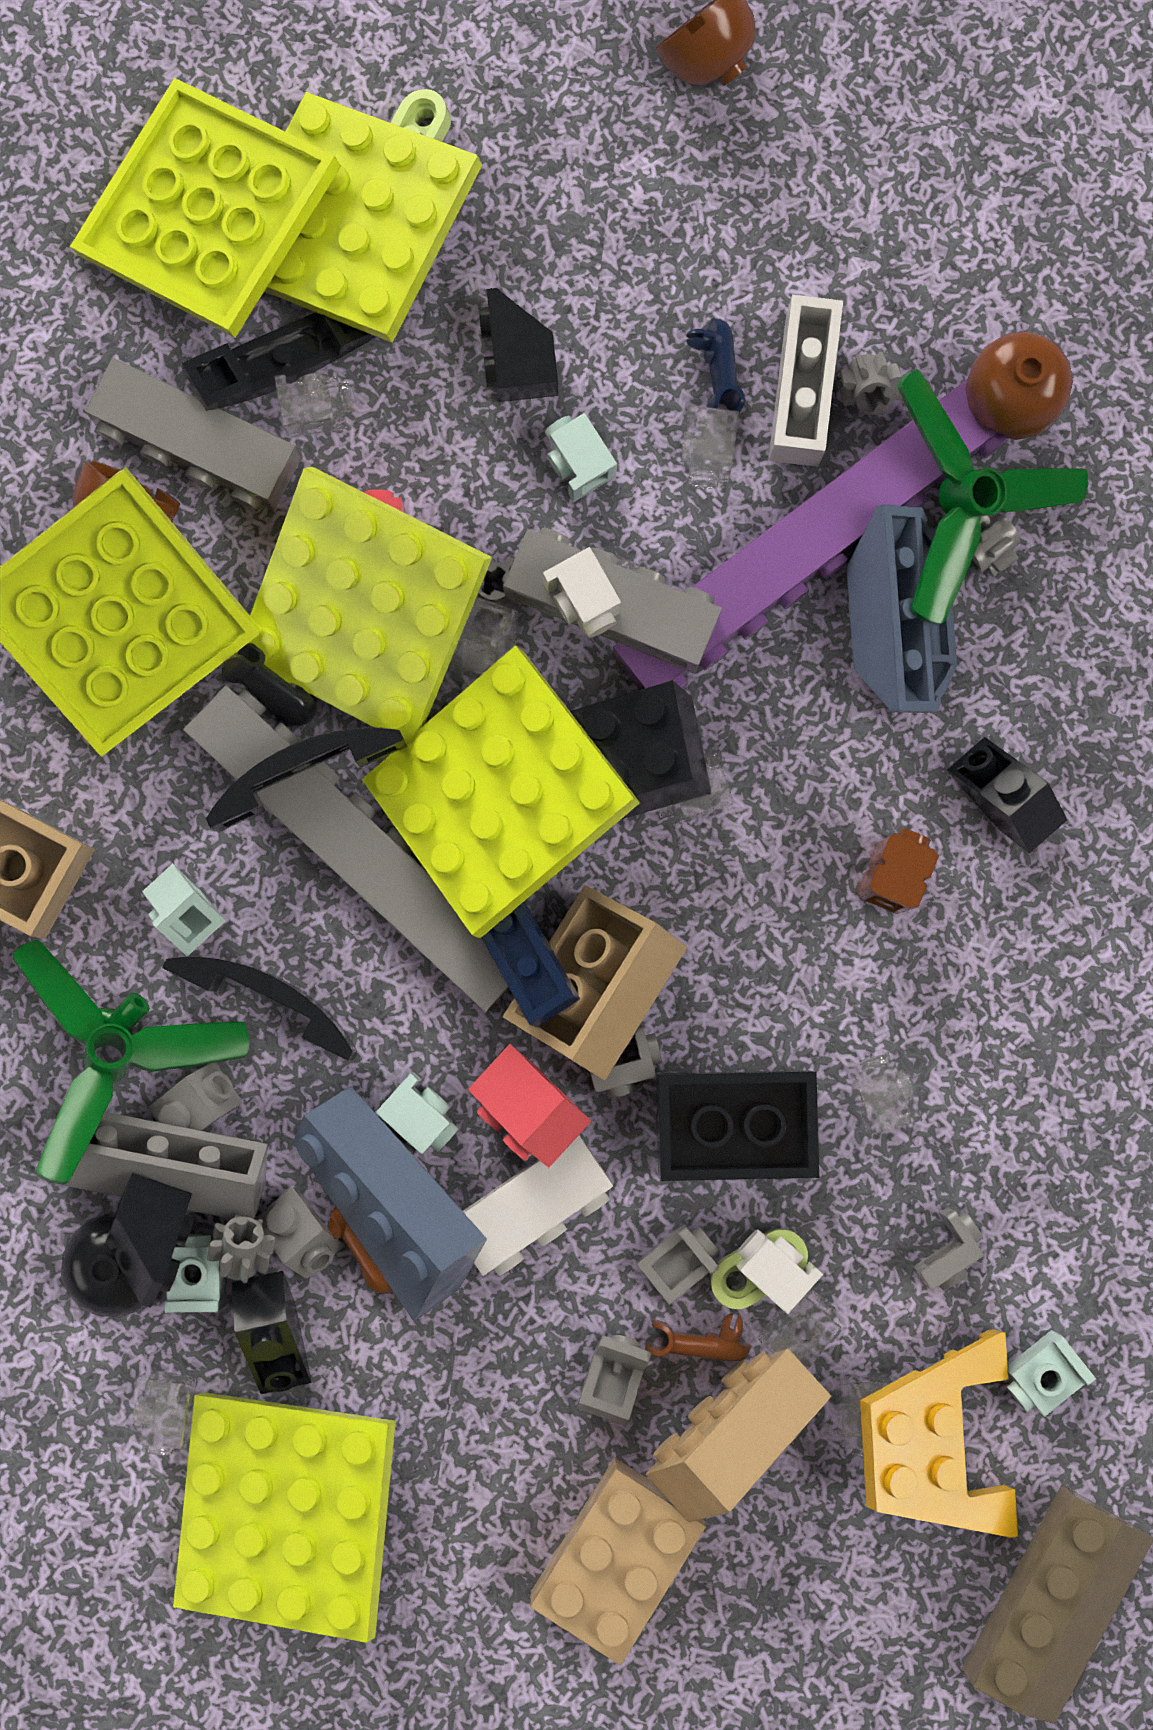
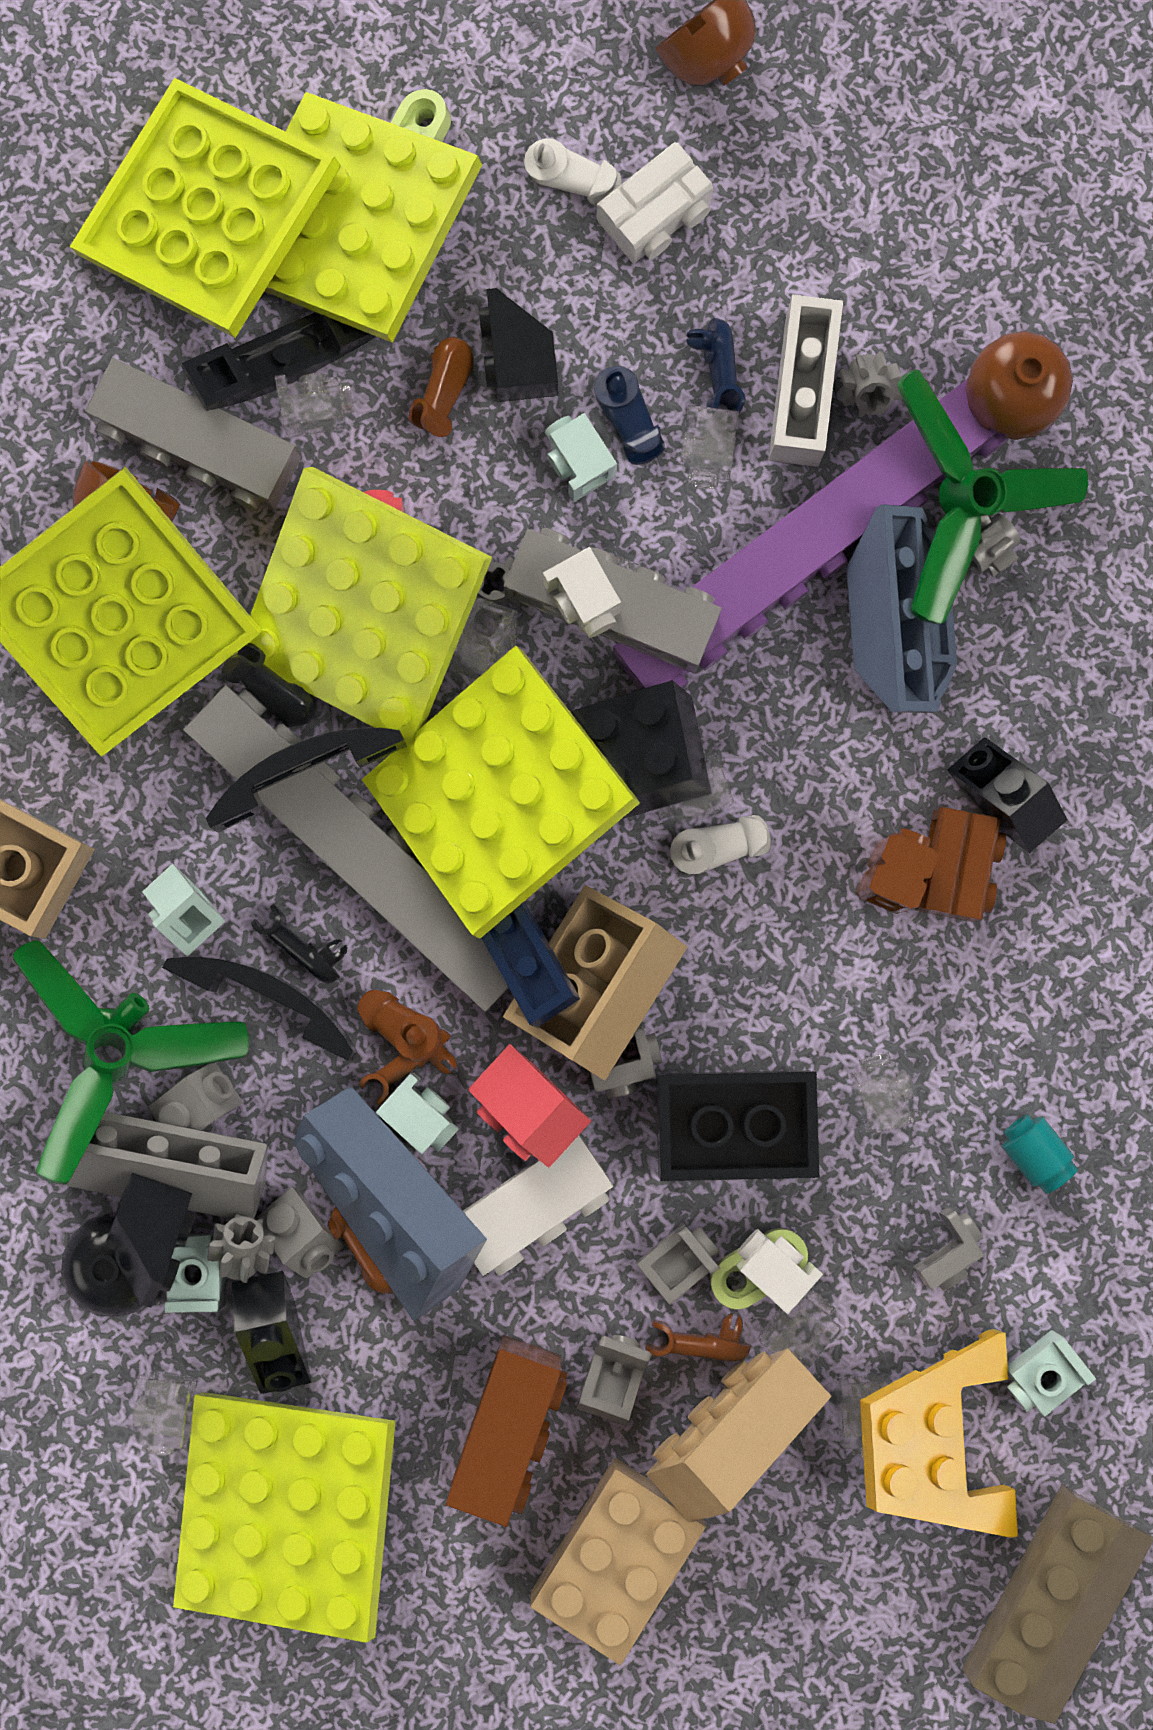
(316, 962): none -> black piece
(401, 1066): none -> dark orange piece
(406, 1029): none -> dark orange piece
(451, 369): none -> dark orange piece
(507, 1432): none -> dark orange brick
(565, 170): none -> white piece
(624, 405): none -> dark blue piece
(656, 204): none -> white brick
(713, 846): none -> white piece
(961, 876): none -> dark orange brick
(1039, 1153): none -> teal brick

